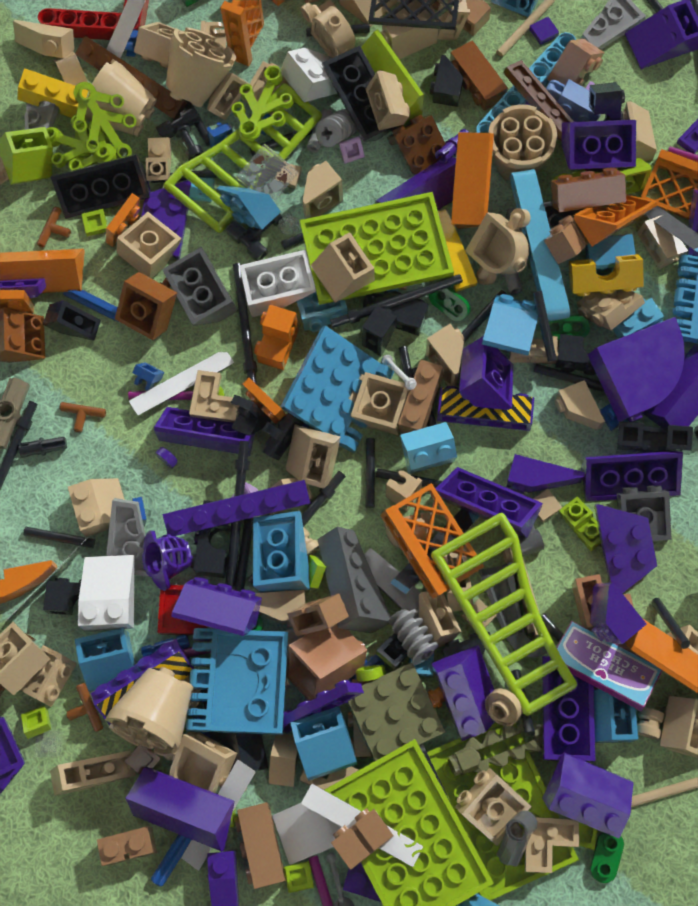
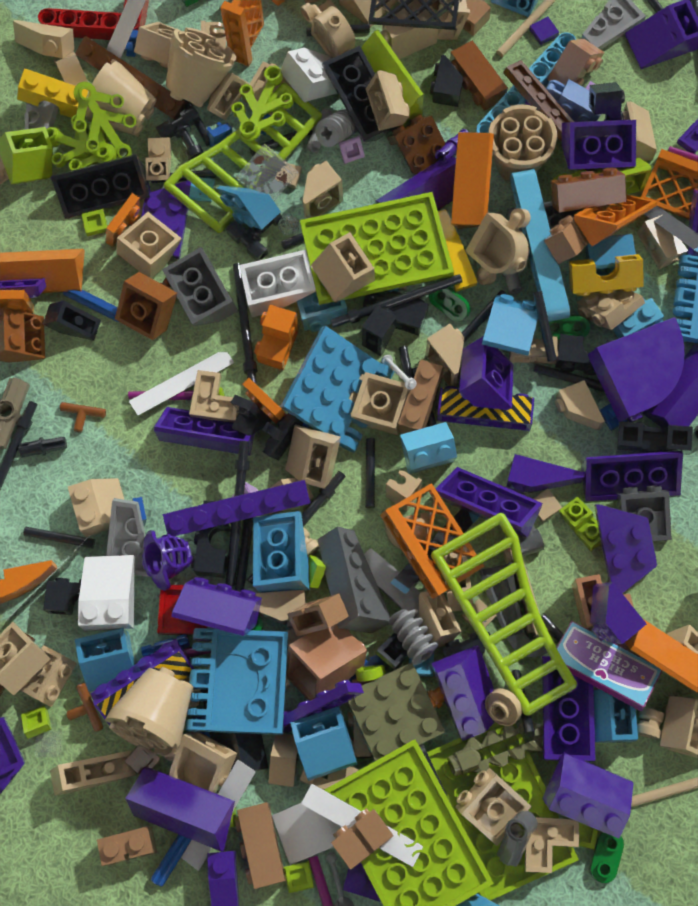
(51, 227): dark orange piece -> none
(148, 373): blue tile -> none
(167, 457): dark purple tile -> none
(387, 474): black bar -> none
(671, 623): black bar -> none

